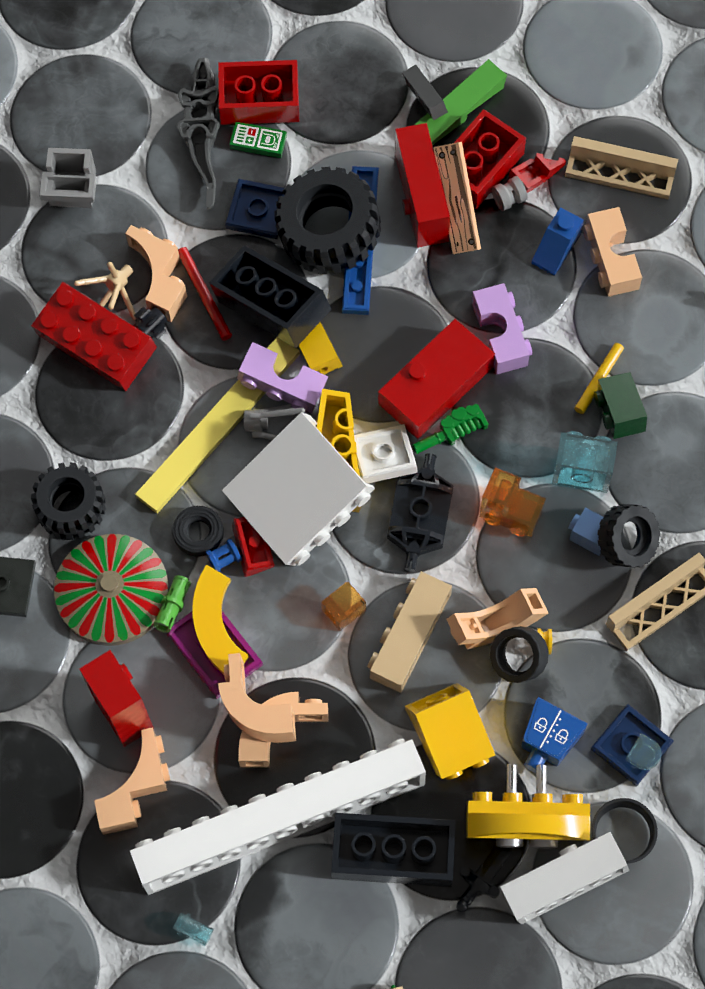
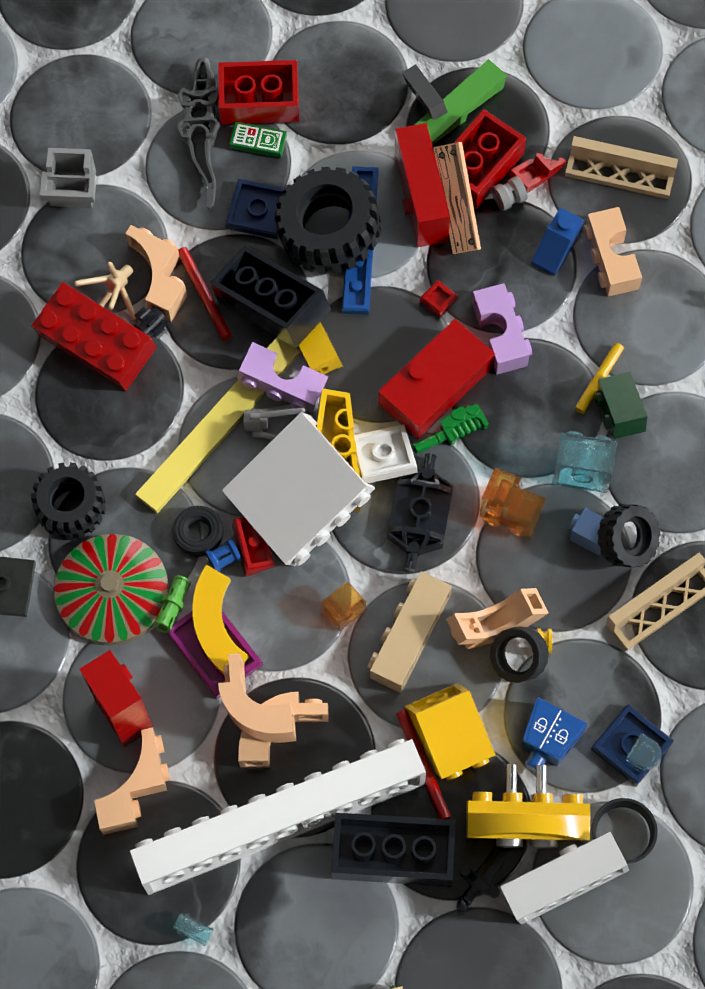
(430, 781): none -> red bar
(438, 298): none -> red tile

